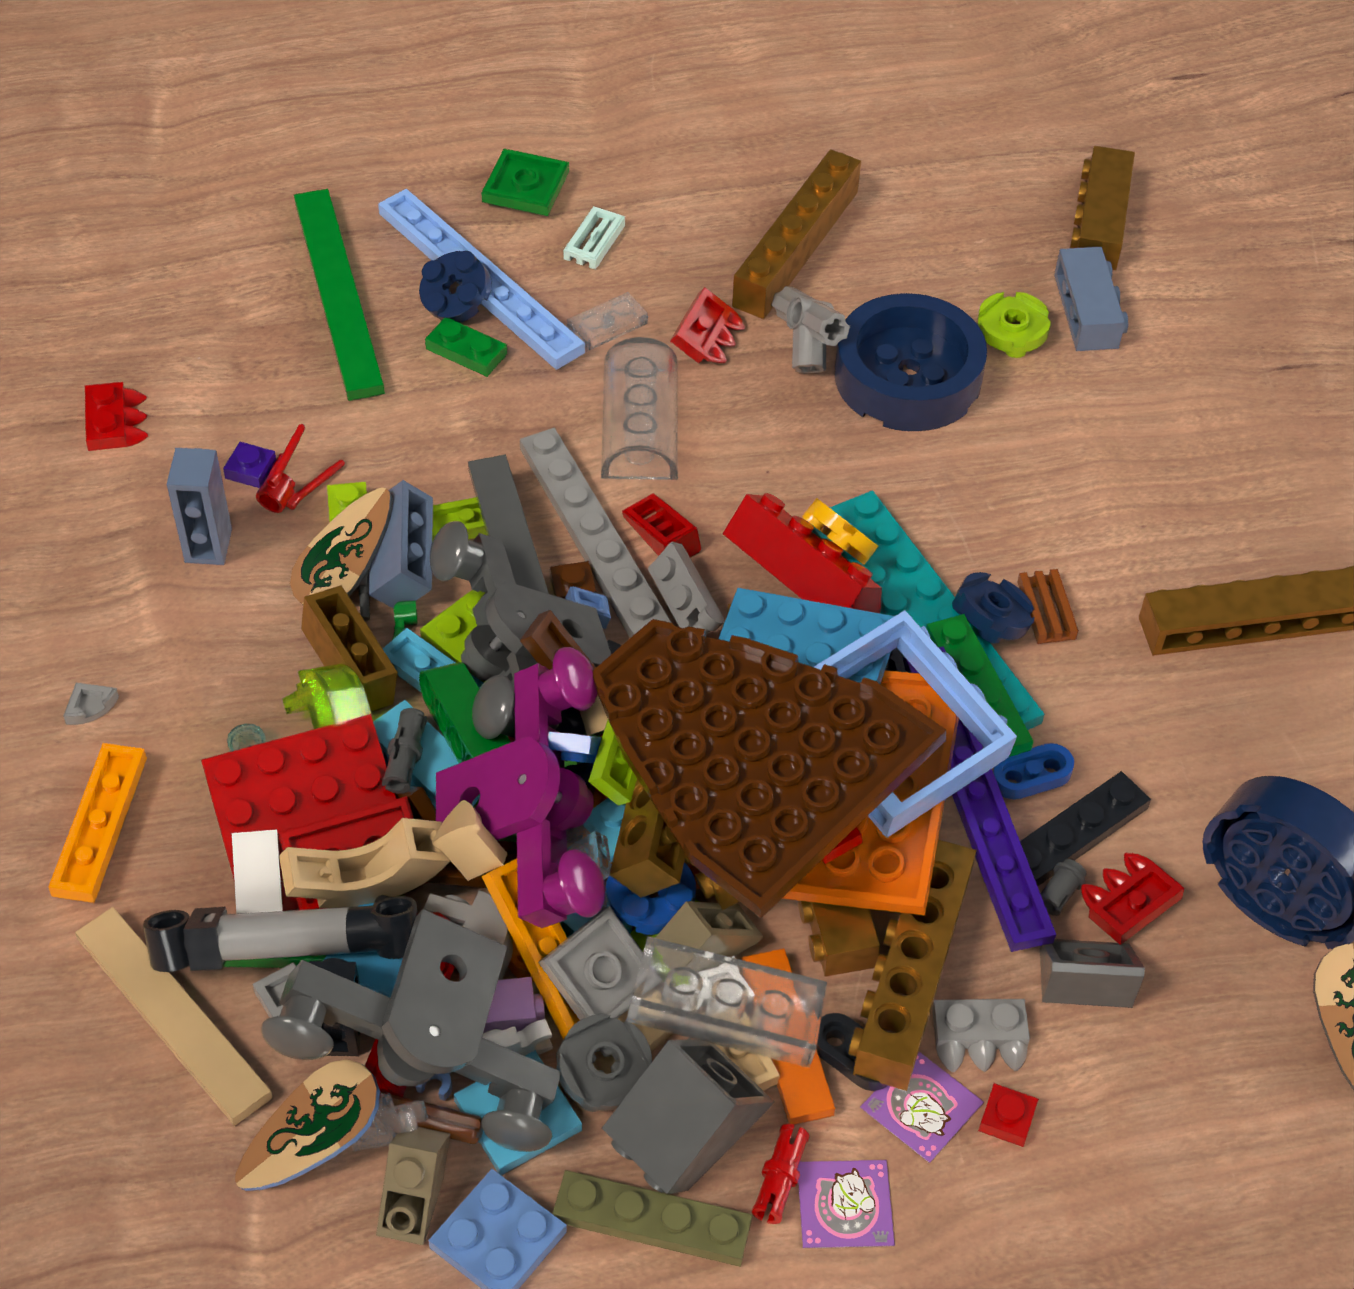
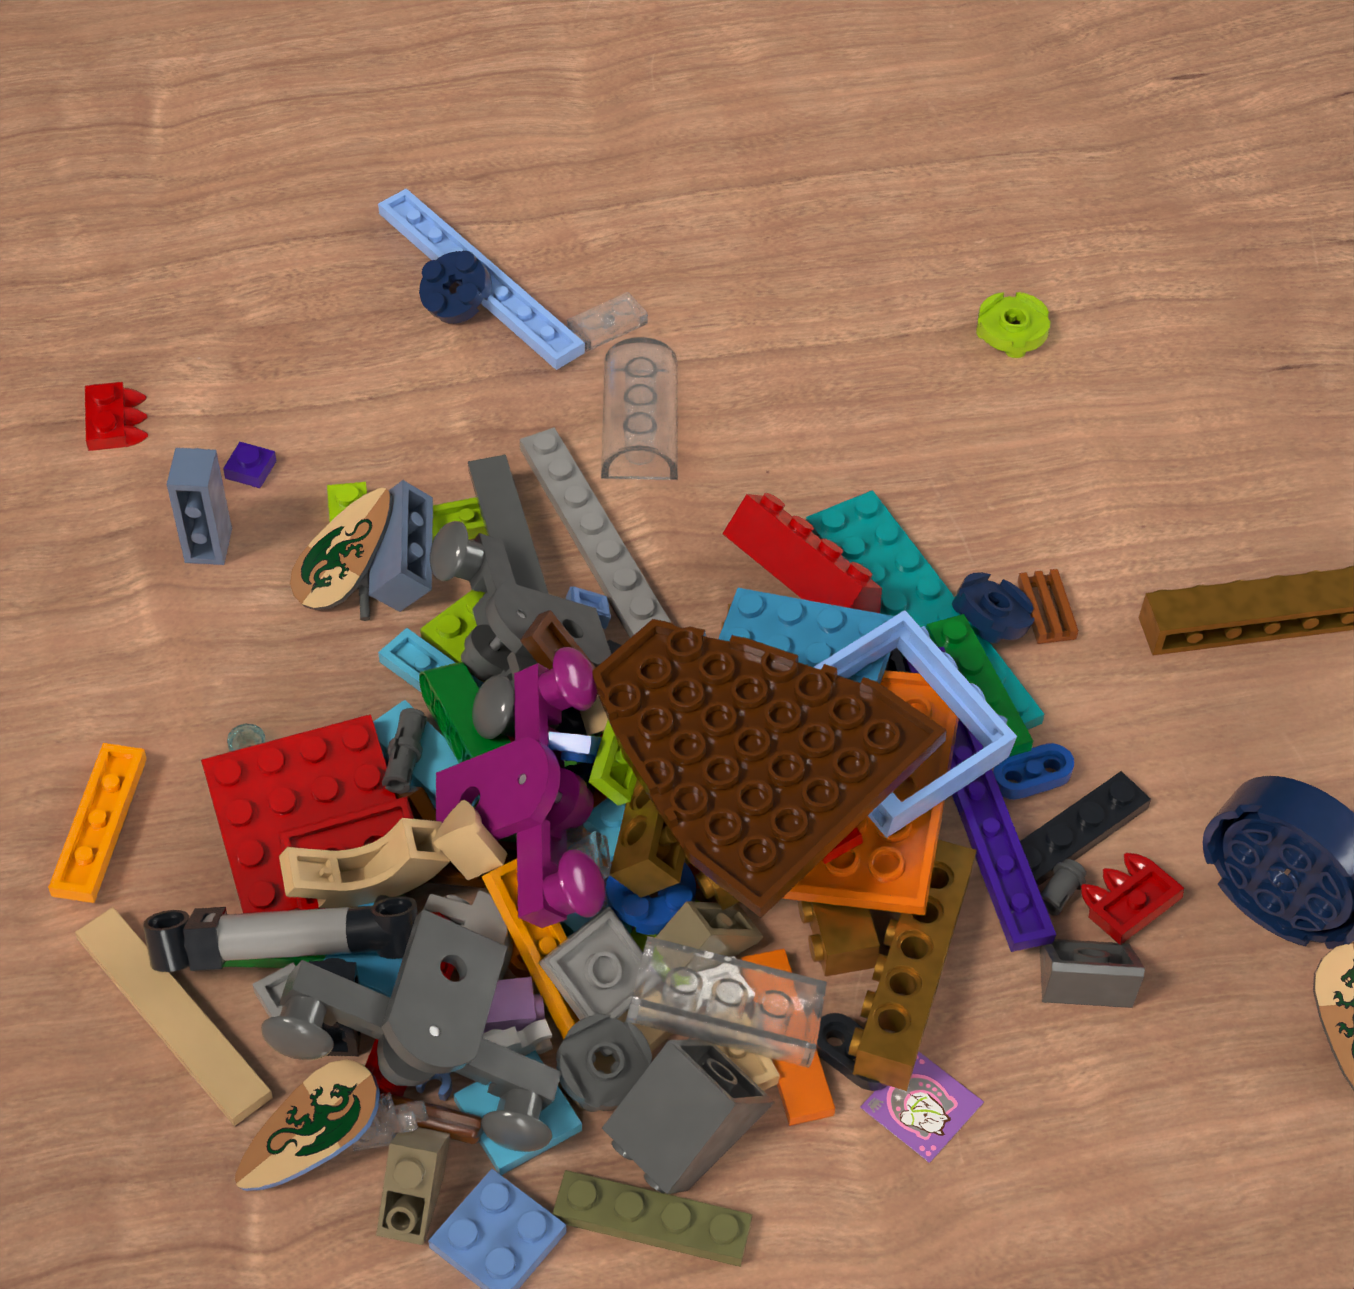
(89, 703): light grey tile -> none
(257, 871): white tile -> none
(278, 488): red plant -> none
(329, 694): clear neon green brick -> none
(338, 295): green tile -> none
(344, 638): pearl gold brick -> none
(404, 614): green hand -> none
(466, 346): green plate -> none
(525, 182): green plate -> none
(571, 575): reddish brown plate -> none
(586, 254): light aqua tile -> none
(662, 527): red slope -> none
(685, 590): light grey plate -> none
(707, 328): red plate -> none
(780, 1174): red pin -> none
(796, 233): pearl gold brick -> none
(813, 327): light grey piece -> none
(840, 531): yellow plate -> none
(845, 1204): sticker -> none
(928, 338): dark blue brick -> none
(981, 1029): light grey plate -> none
(1008, 1115): red plate -> none
(1090, 299): sand blue brick -> none
(1104, 202): pearl gold brick -> none

